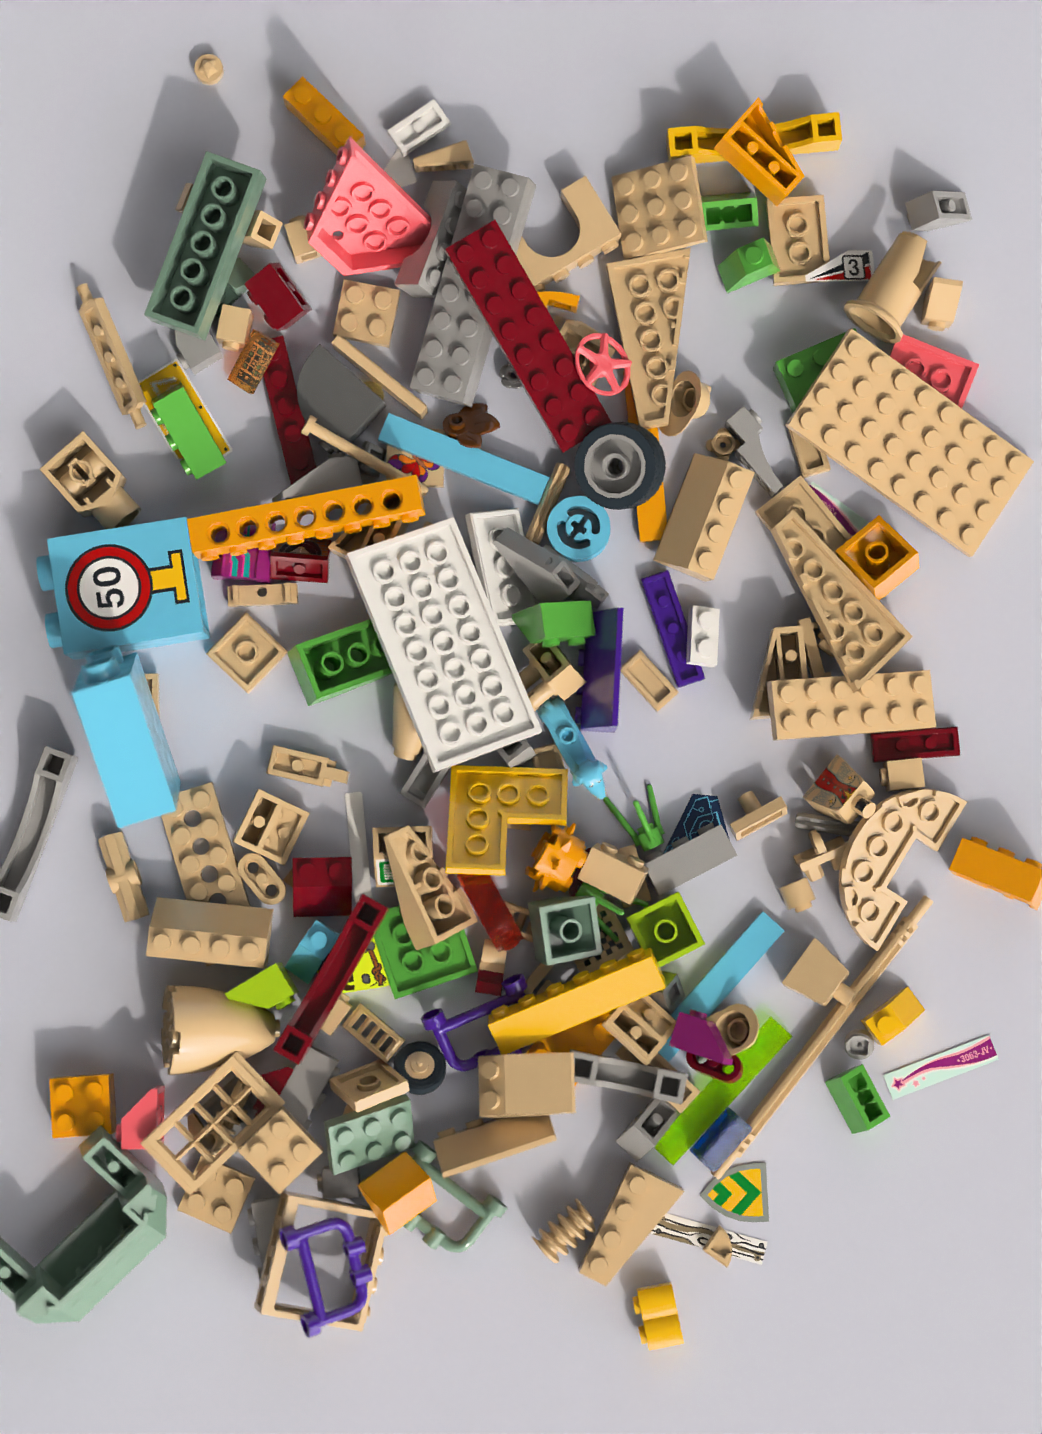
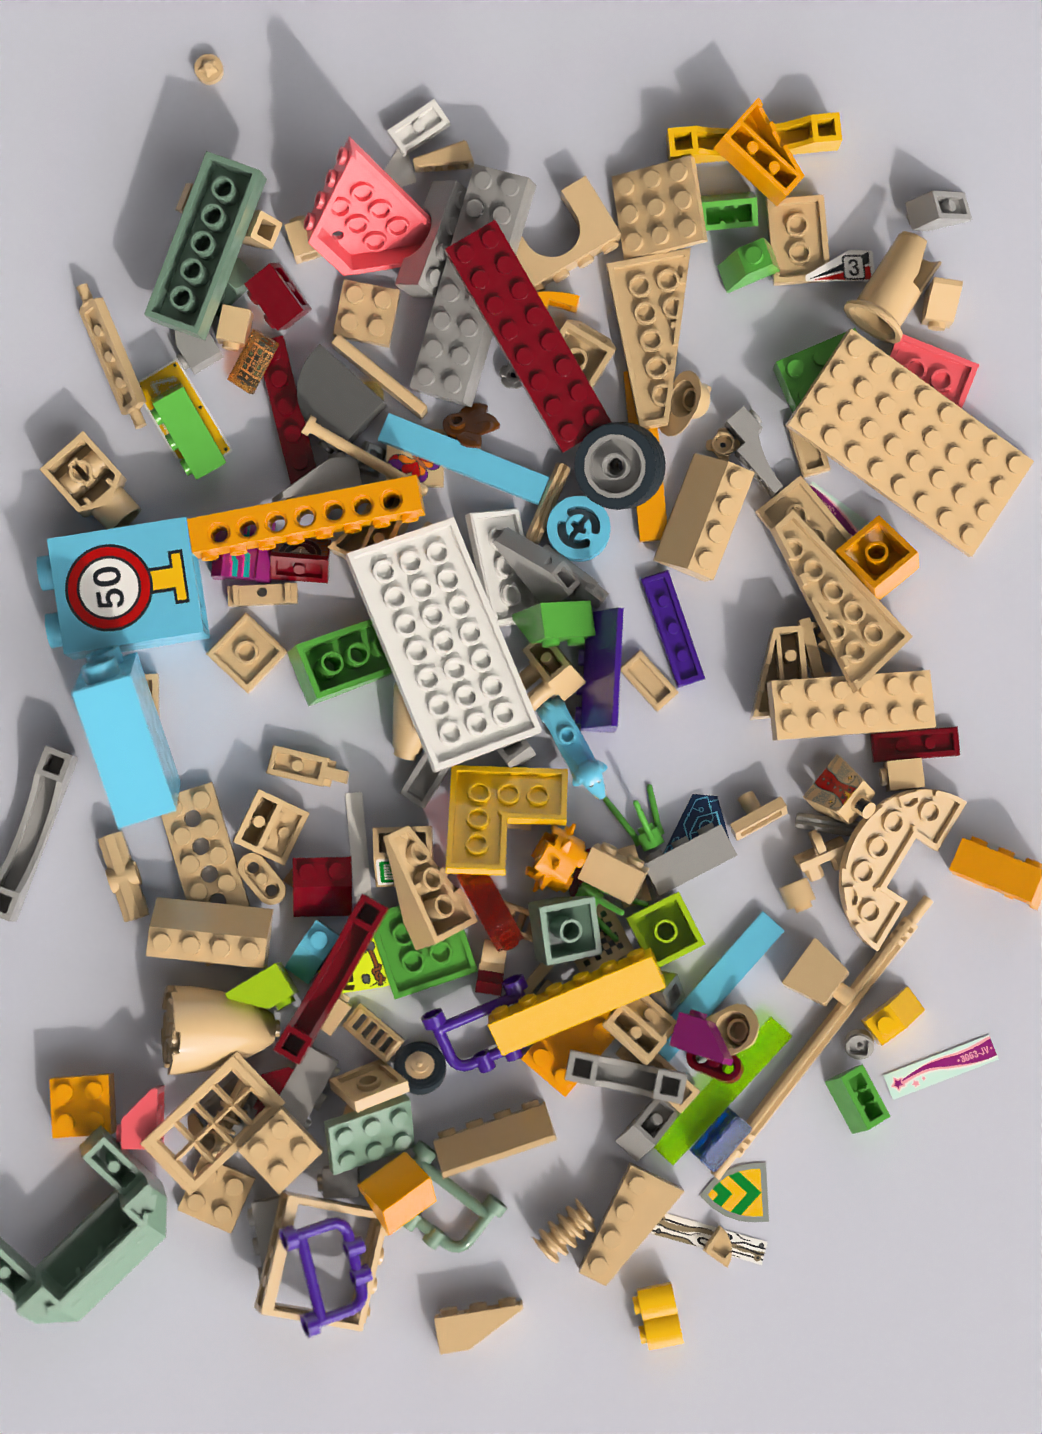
(321, 116): light orange brick -> none
(468, 1327): none -> tan slope
(526, 1085): tan slope -> none
(548, 757): tan tile -> none
(602, 365): coral wheel -> none
(702, 636): white plate -> none

